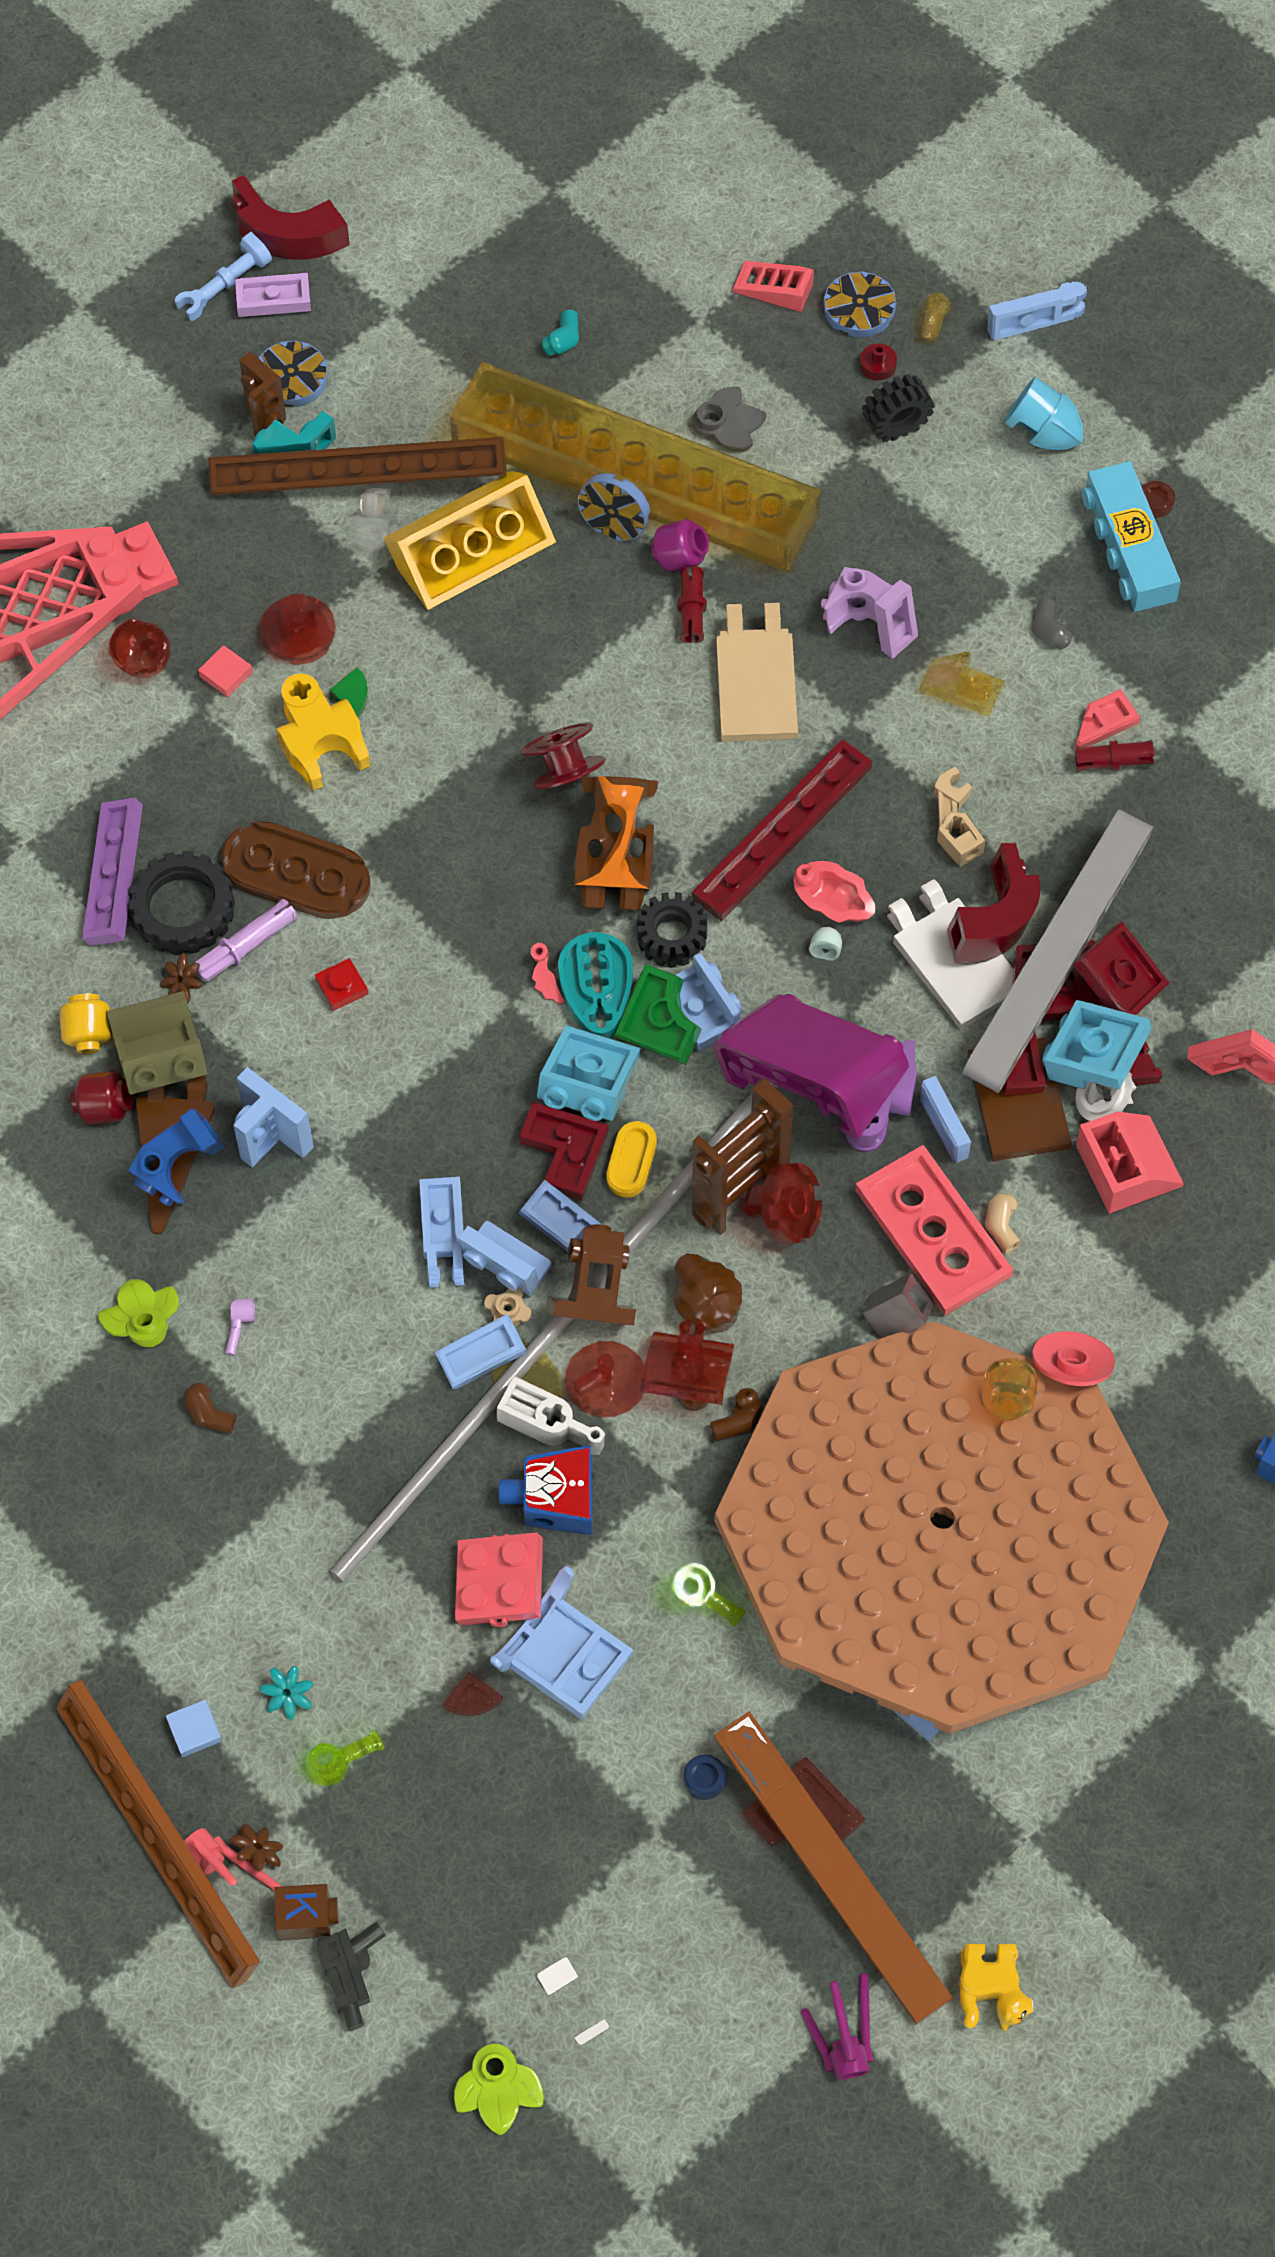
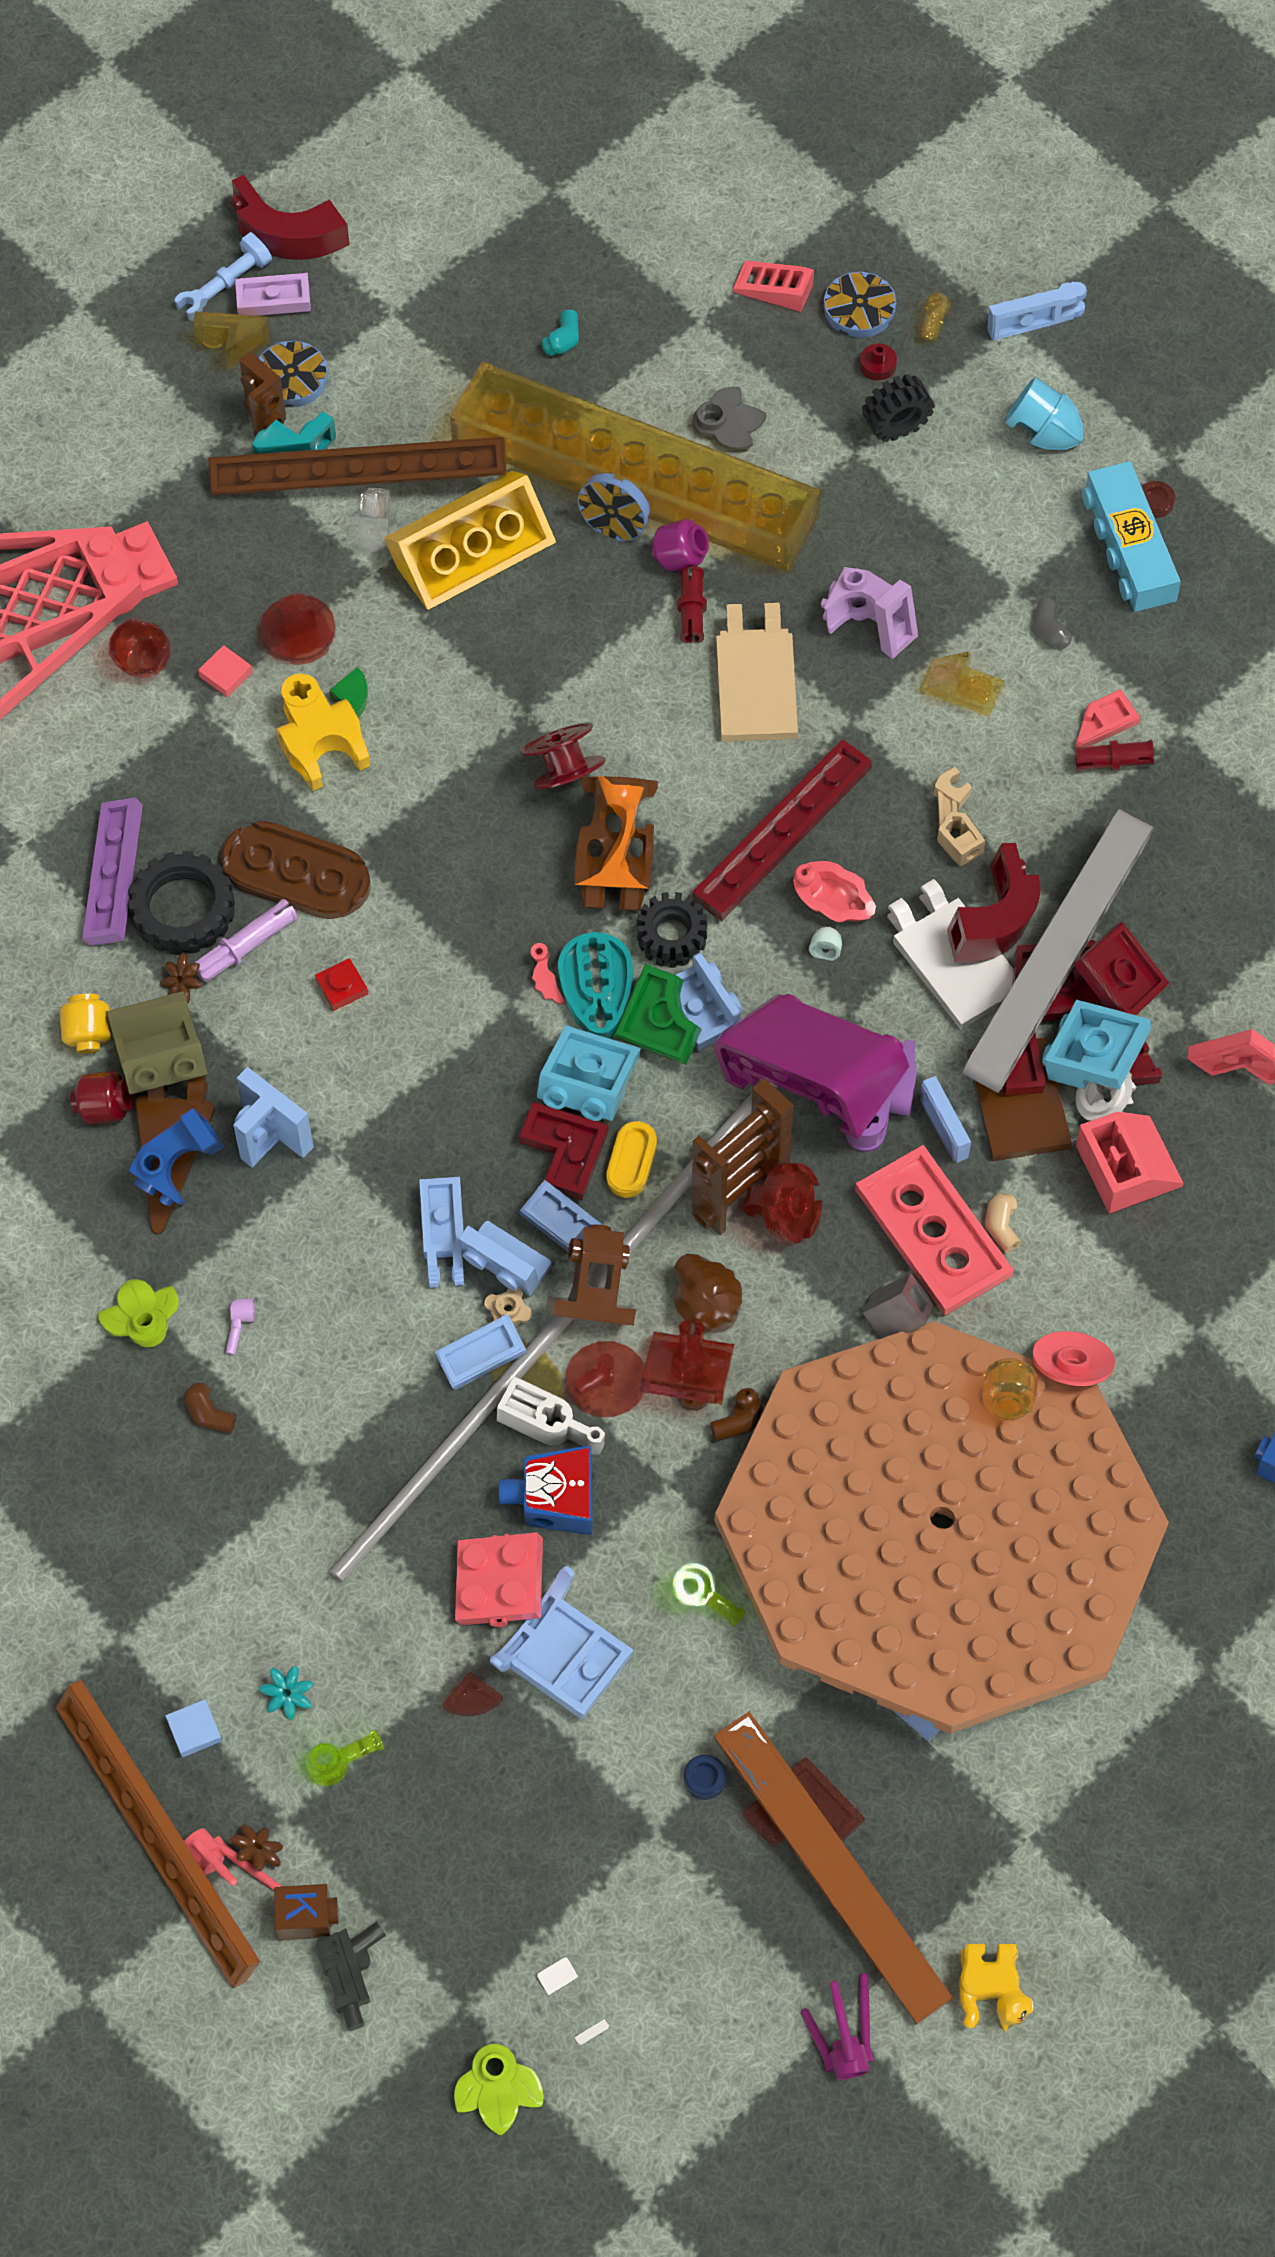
(236, 332): none -> clear yellow slope

